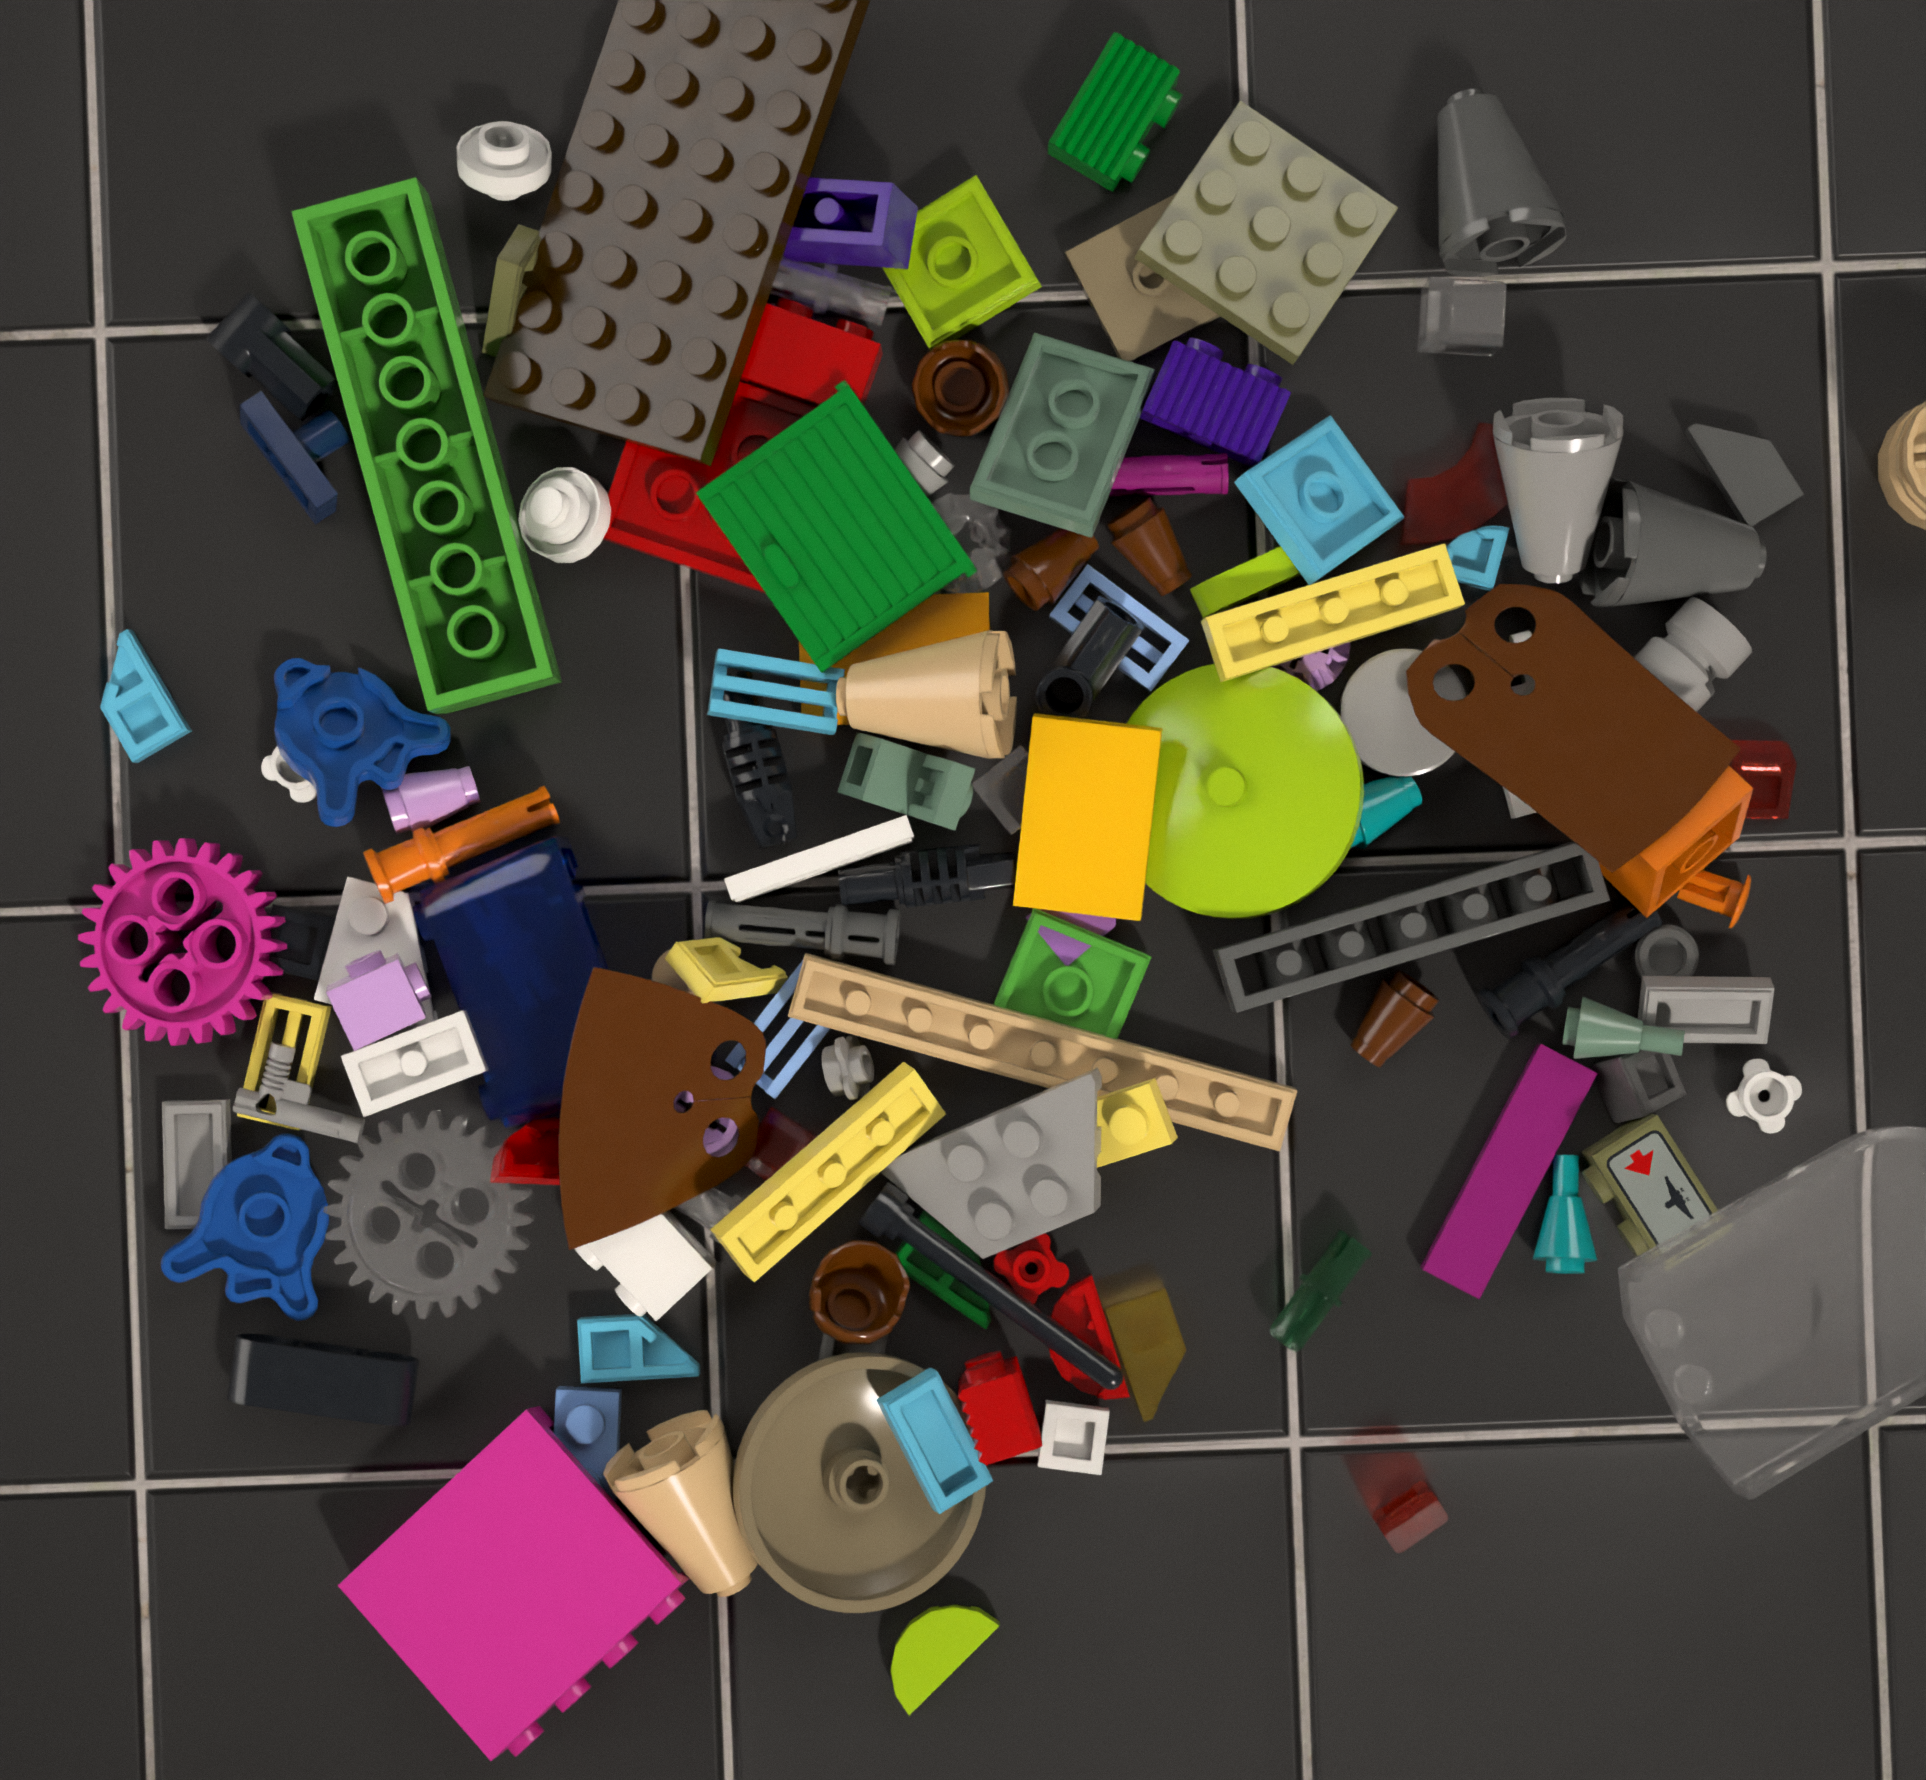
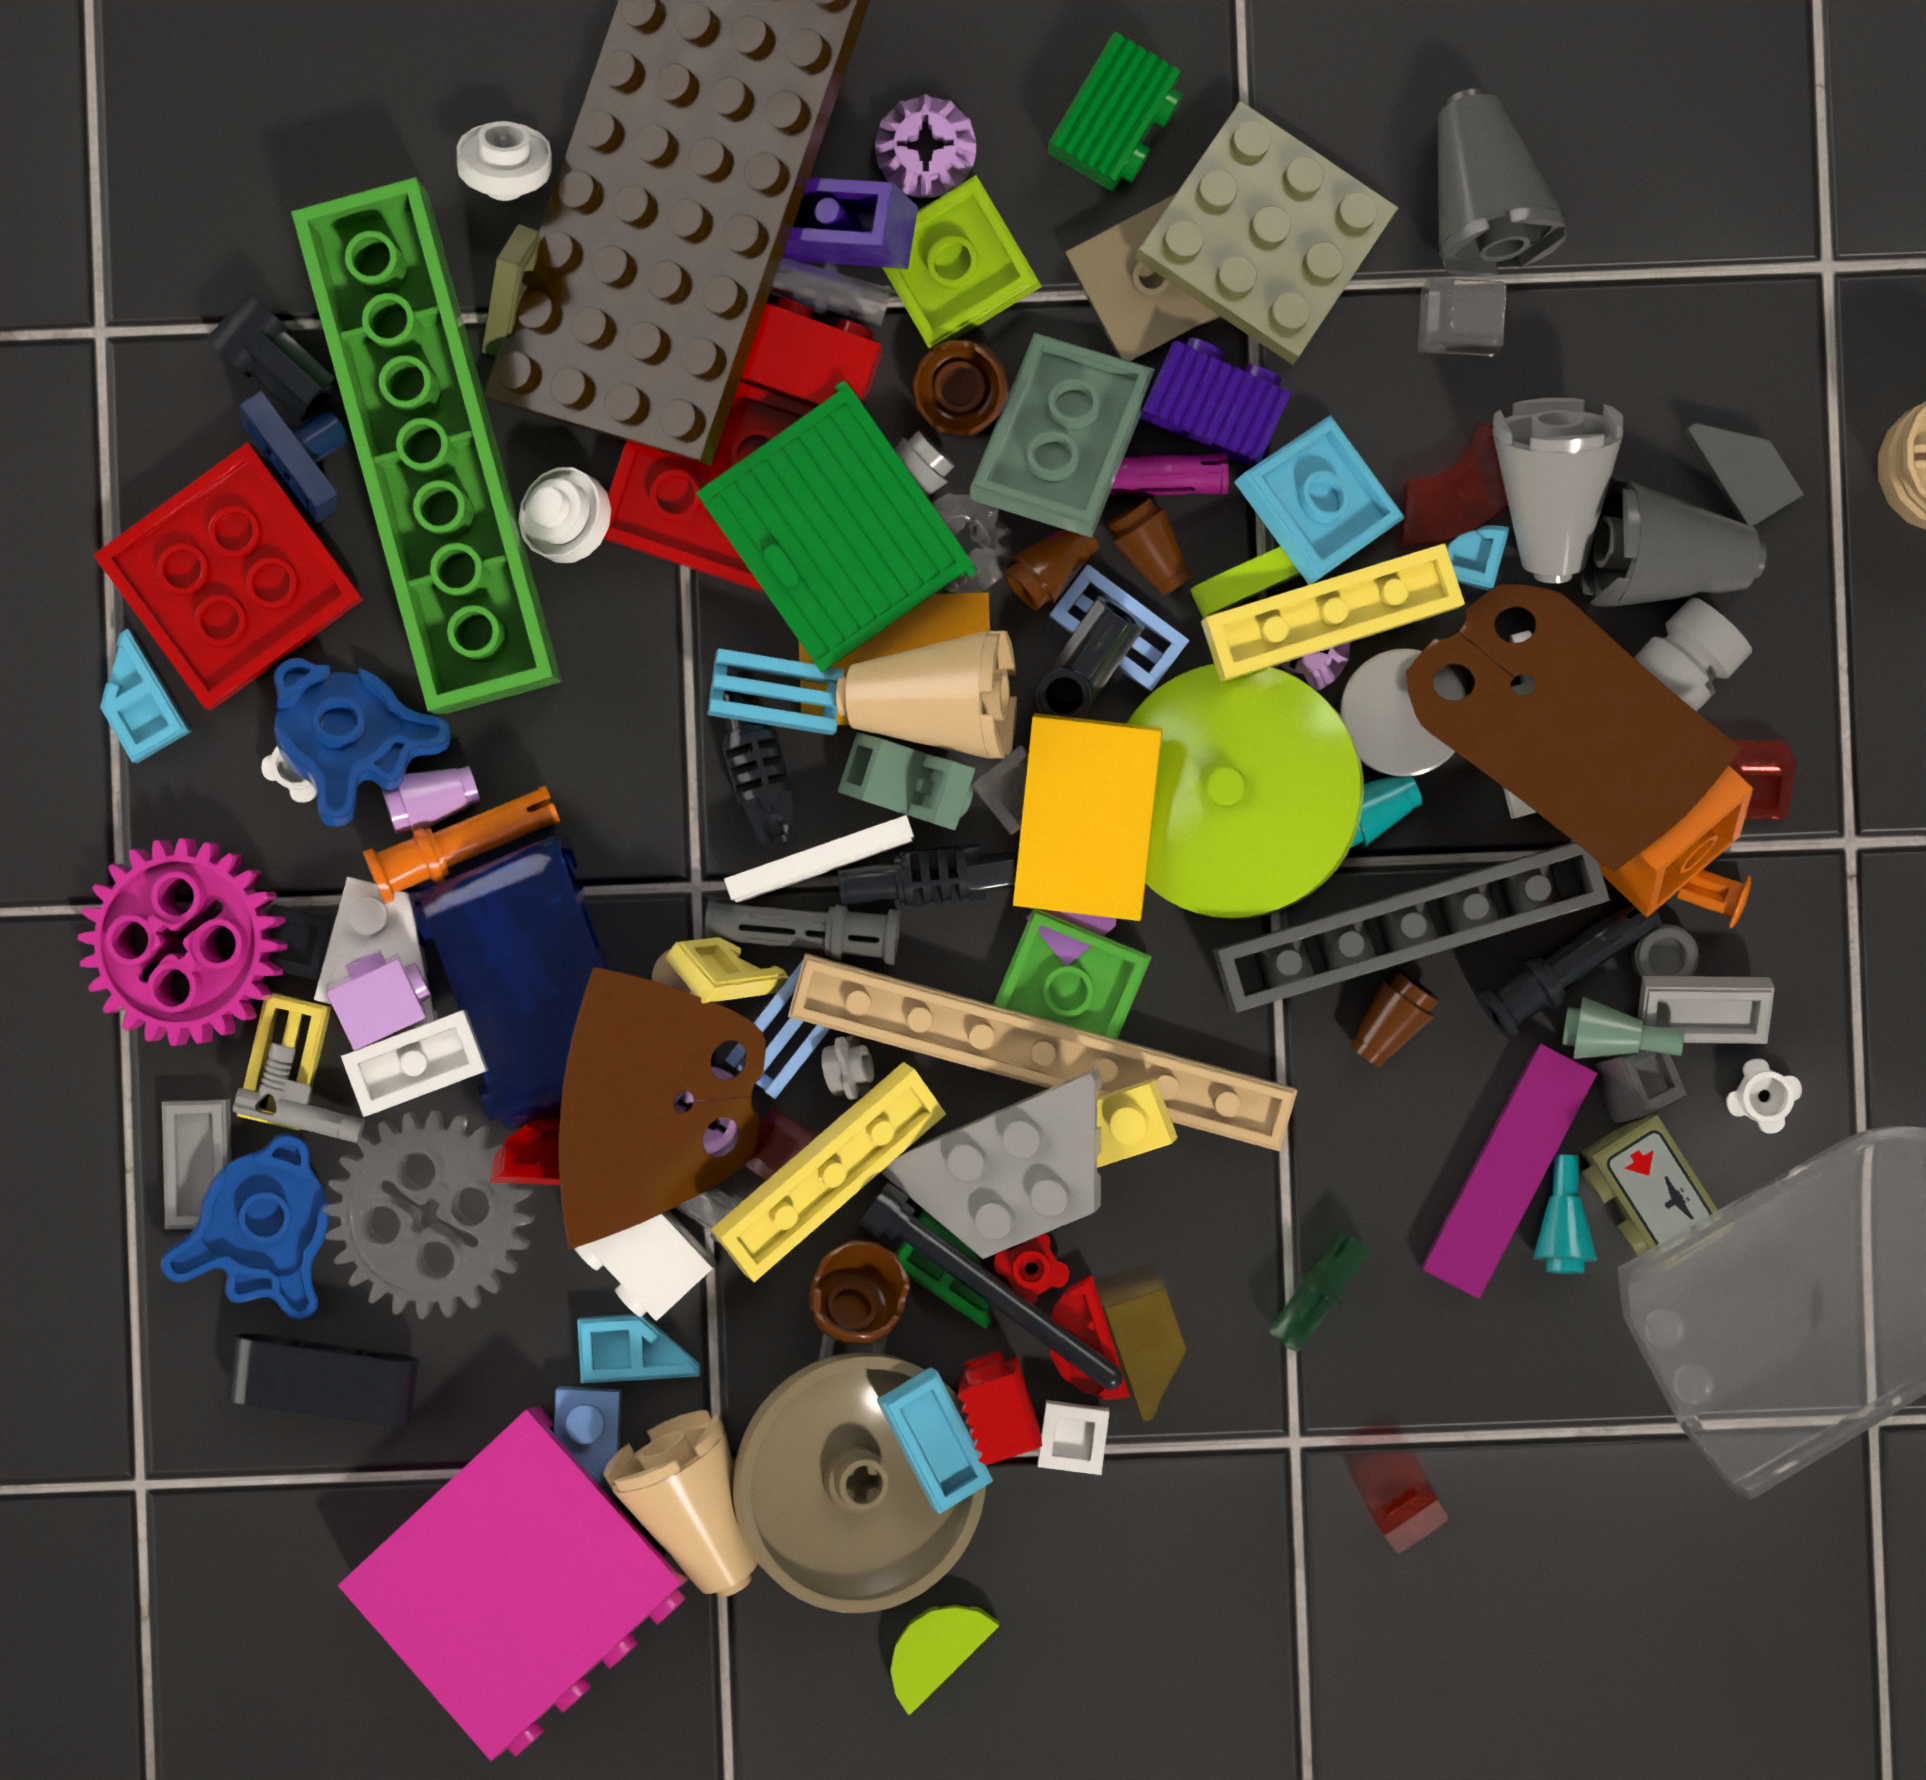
(228, 576): none -> red plate
(948, 165): none -> lavender gear

